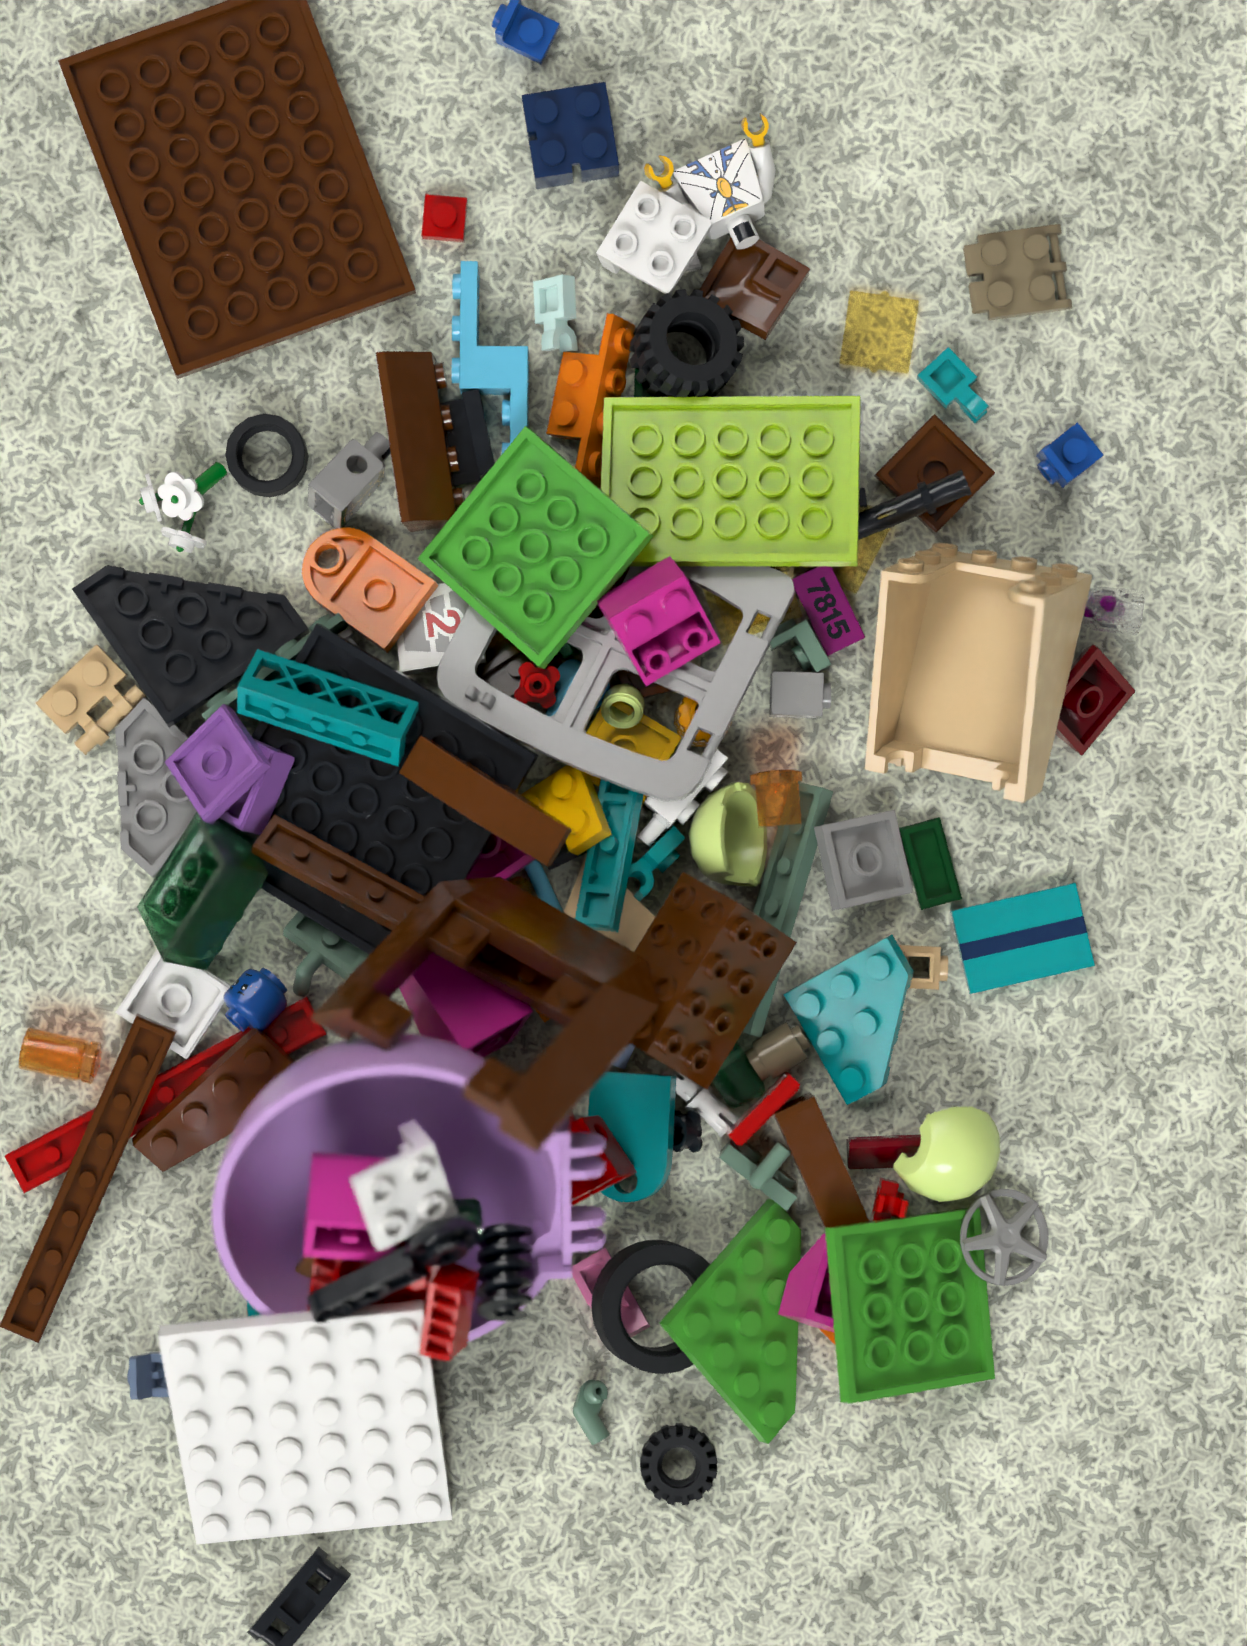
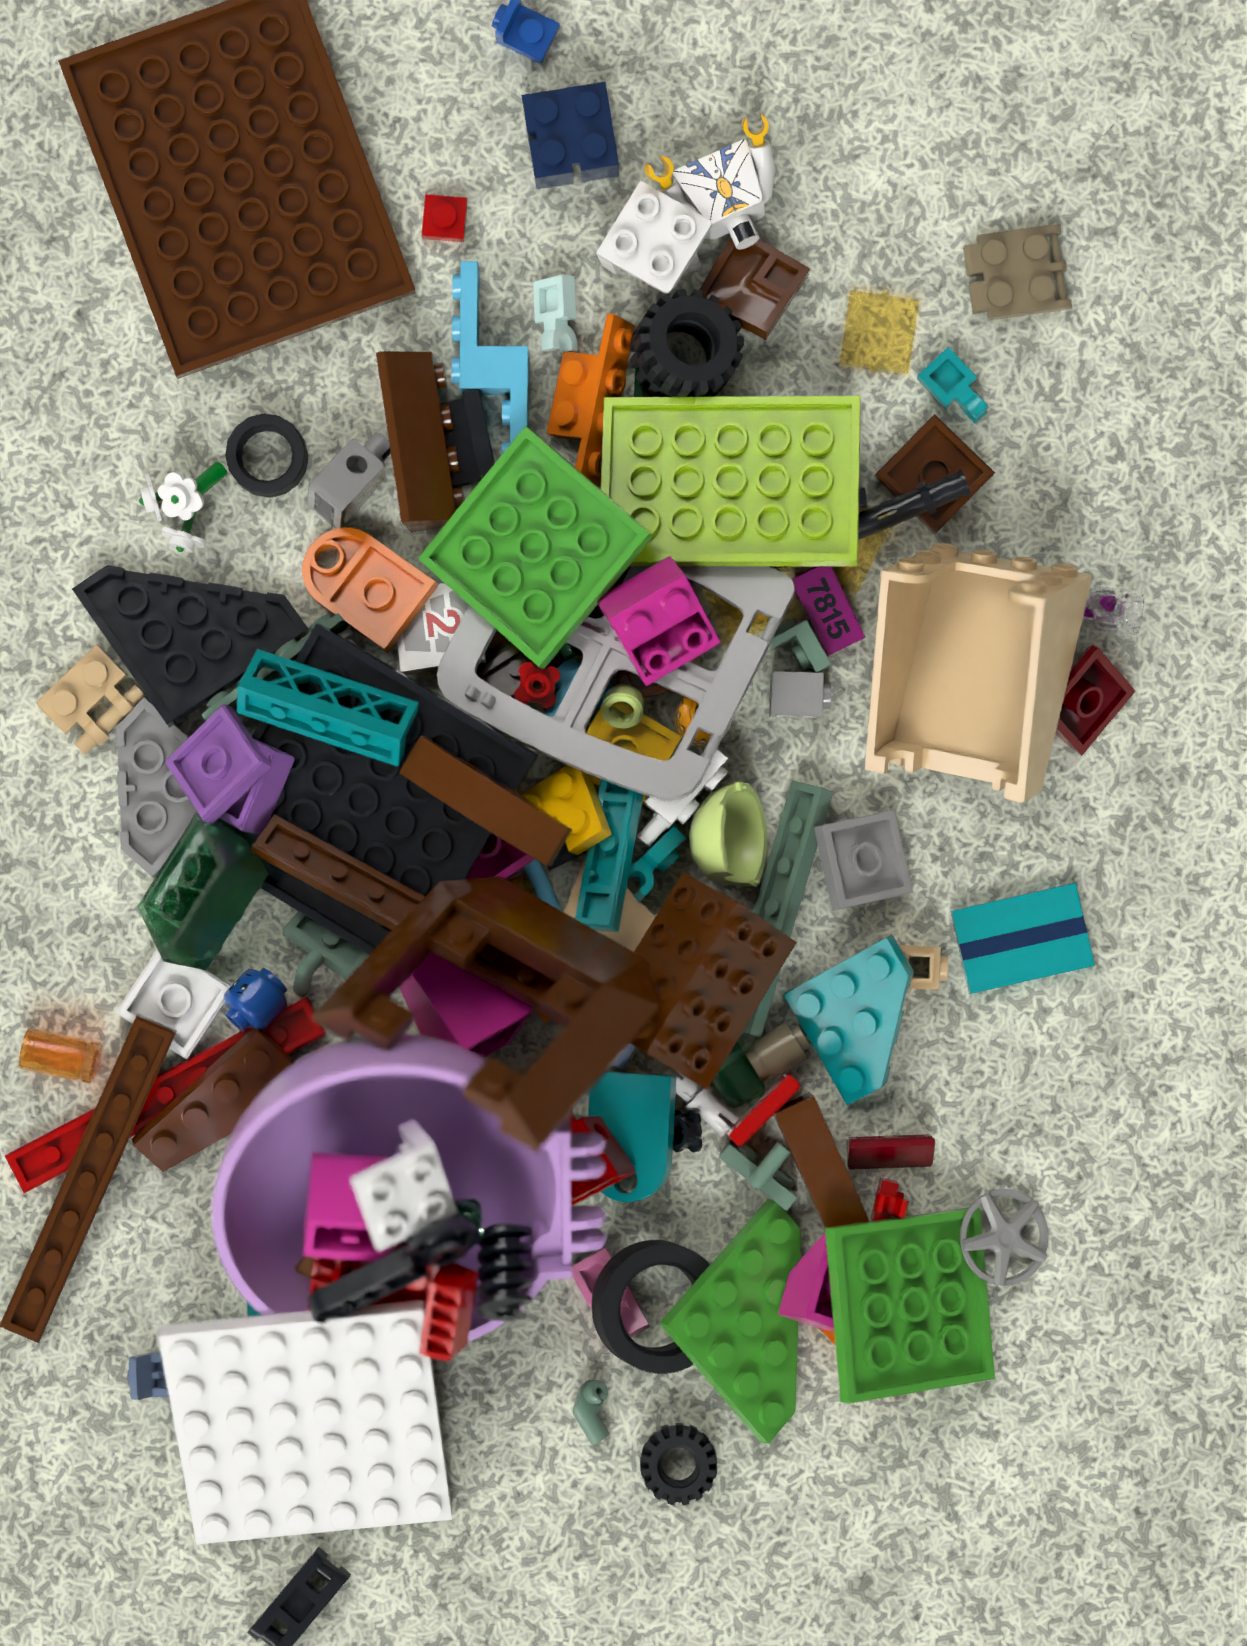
(777, 797): clear orange tile -> none
(930, 863): dark green tile -> none
(954, 1154): yellowish green cylinder -> none
(1068, 456): blue bracket -> none

